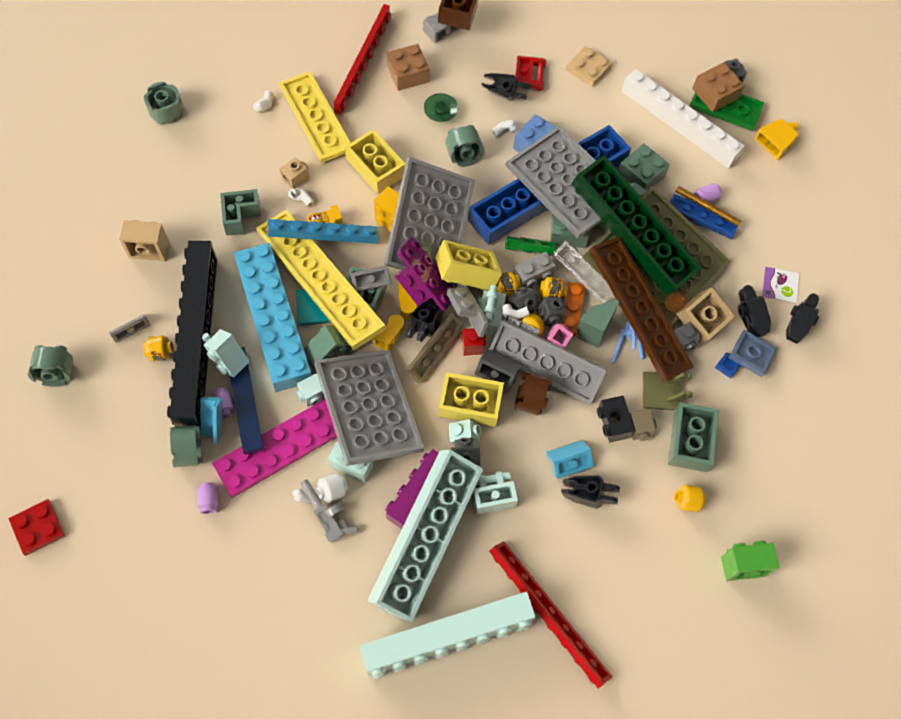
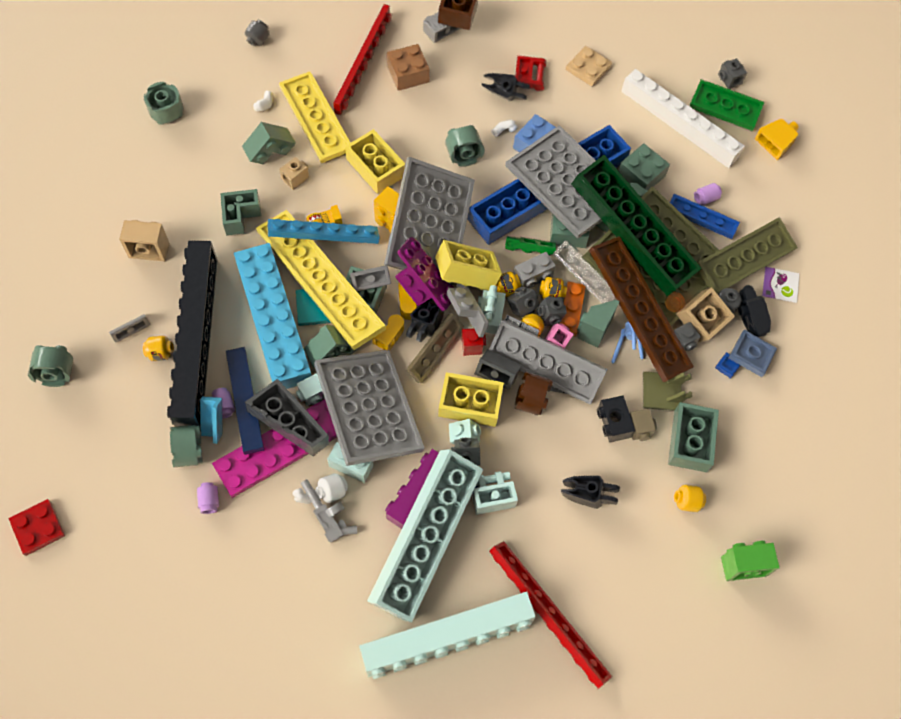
(225, 352): light aqua brick -> none
(257, 33): none -> dark grey head
(268, 140): none -> sand green brick
(288, 417): none -> dark grey wedge
(301, 195): white arm -> none
(440, 107): clear green dish -> none
(517, 314): white arm -> none
(570, 459): medium azure panel -> none
(708, 206): pearl gold bar -> none
(718, 87): medium nougat brick -> none
(730, 298): none -> dark grey head
(746, 255): none -> olive plate
(802, 319): black hinge -> none

